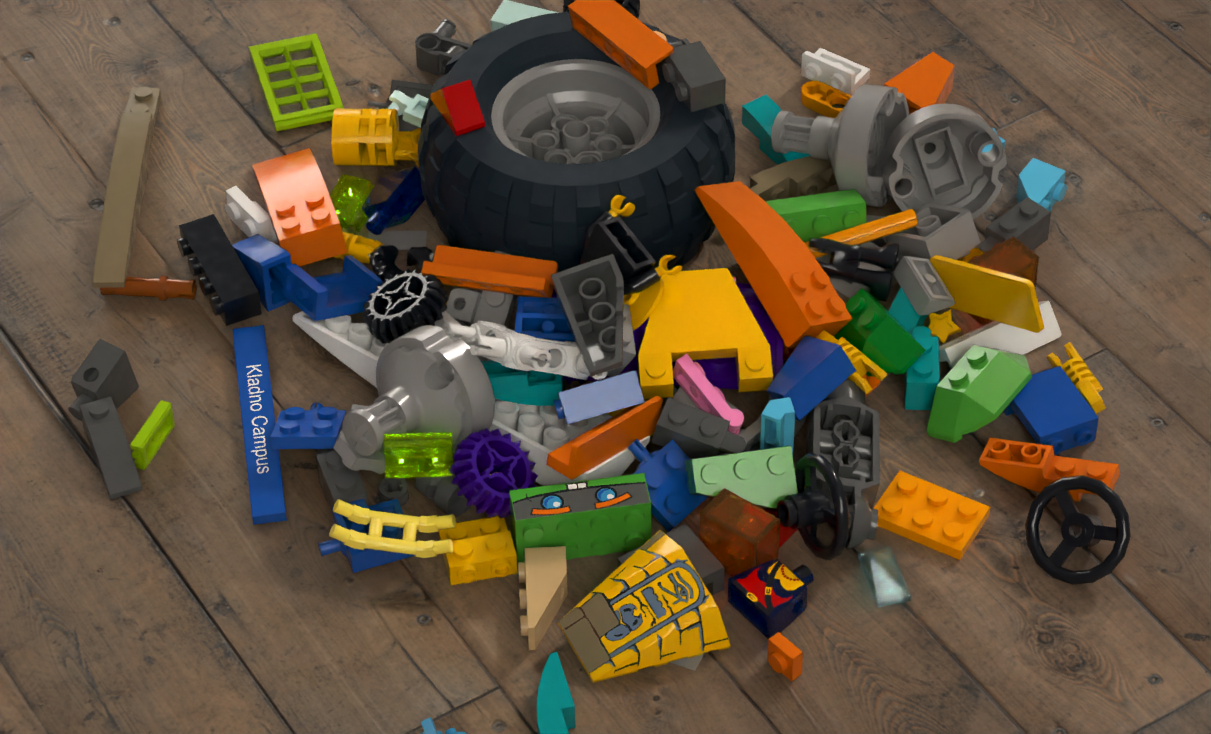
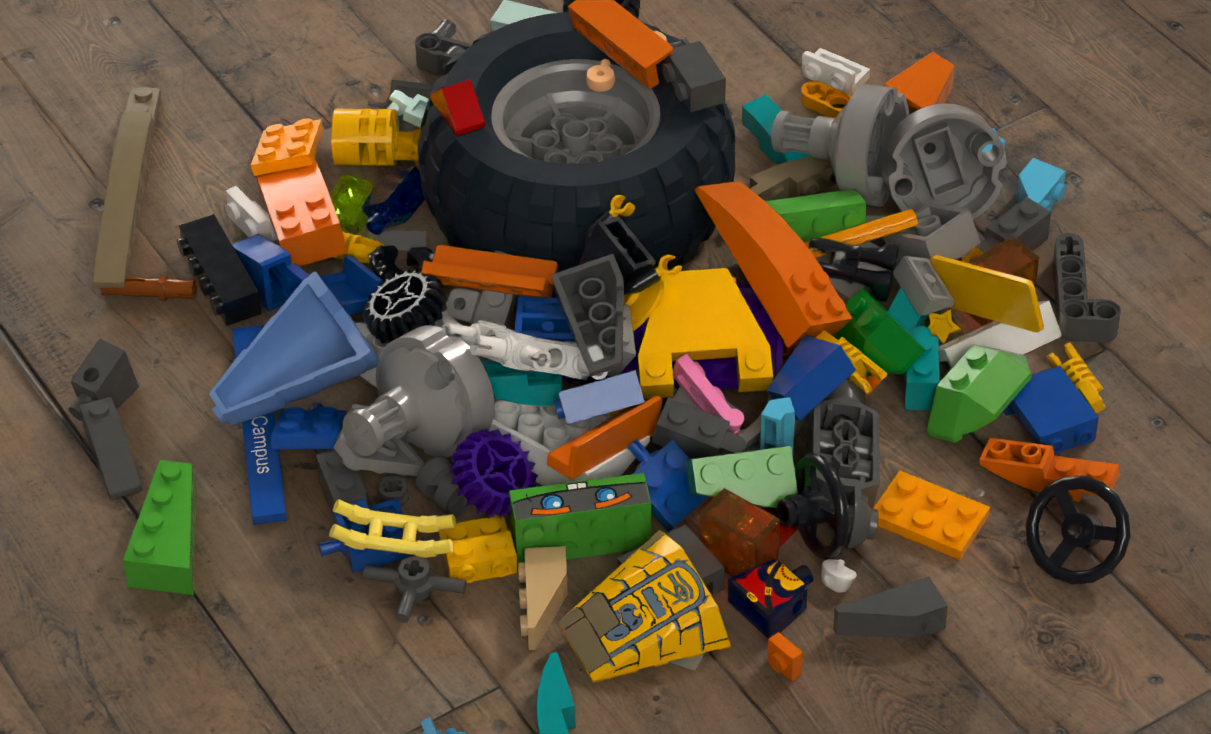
(152, 434): lime tile -> none
(164, 536): none -> bright green wedge
(287, 146): none -> light orange plate
(294, 356): none -> medium blue cone
(295, 81): lime piece -> none
(414, 582): none -> dark grey bar
(418, 455): clear neon green plate -> none
(601, 77): none -> light nougat piece
(836, 575): none -> white piece
(884, 576): clear light blue slope -> none
(897, 612): none -> dark grey slope
(1076, 315): none -> dark grey beam

